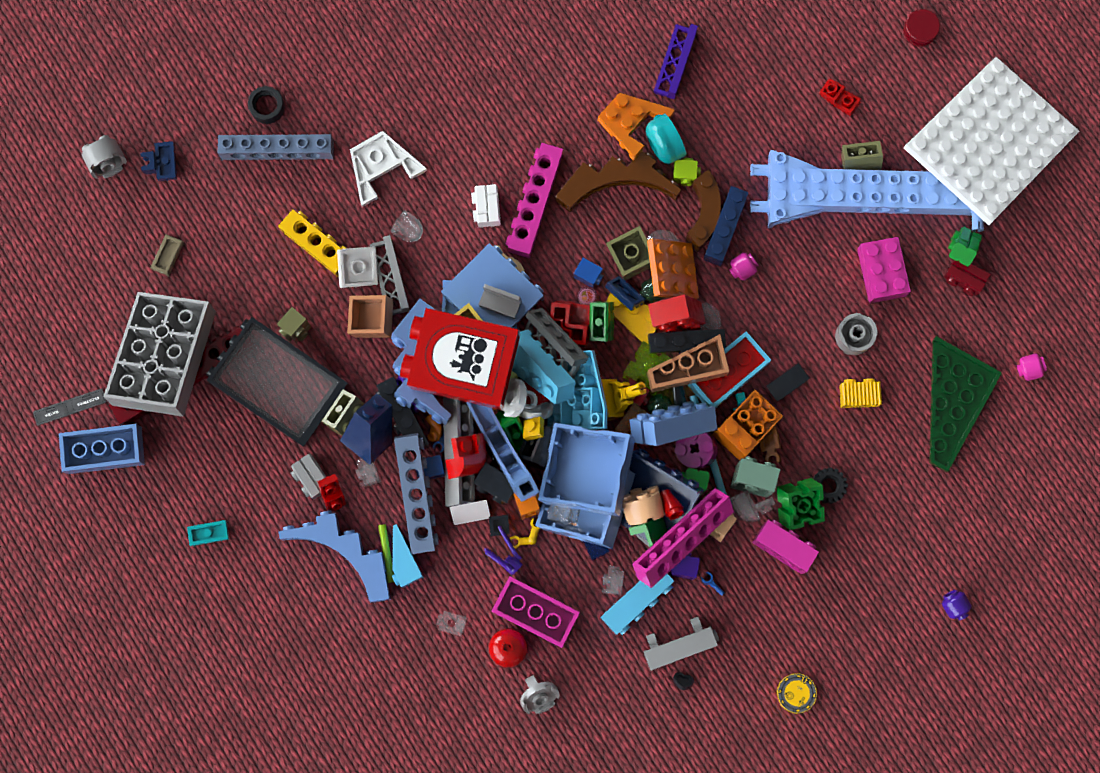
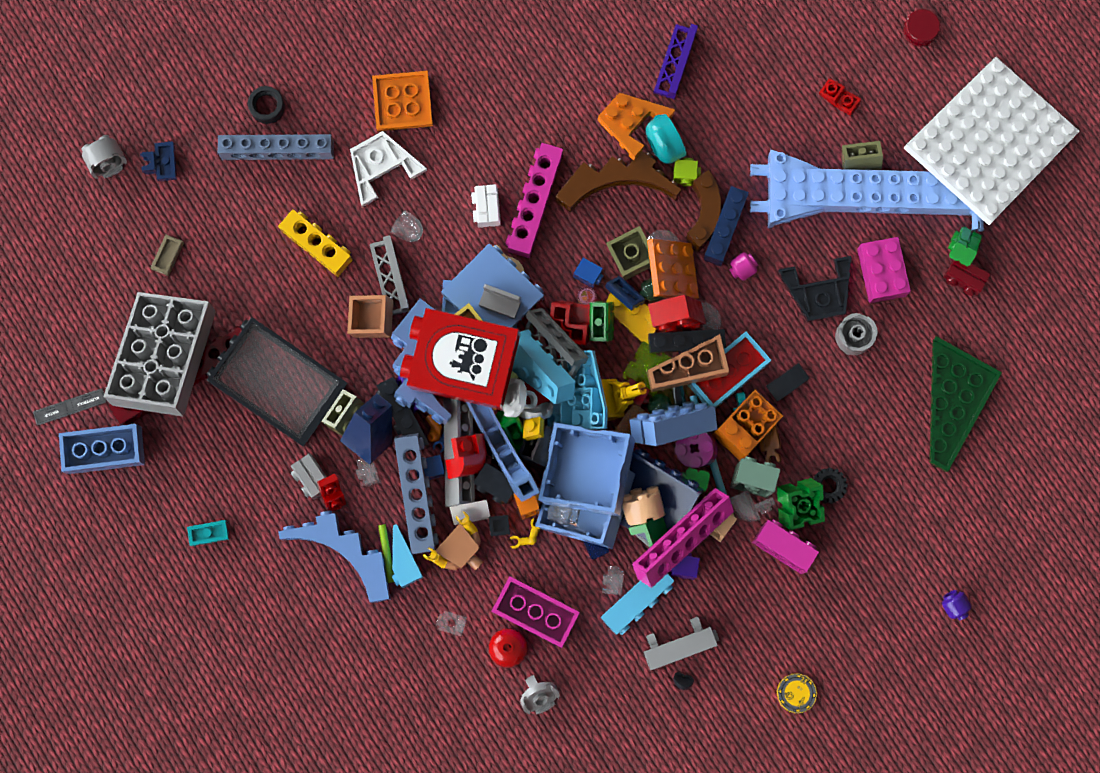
(293, 326): olive brick -> none
(357, 267): white tile -> none
(402, 101): none -> orange plate
(459, 547): none -> nougat torso
(511, 563): dark purple plant -> none
(672, 507): red cone -> none
(713, 584): blue hand -> none
(822, 298): none -> black wing
(860, 394): yellow brick -> none
(1031, 367): dark pink head -> none

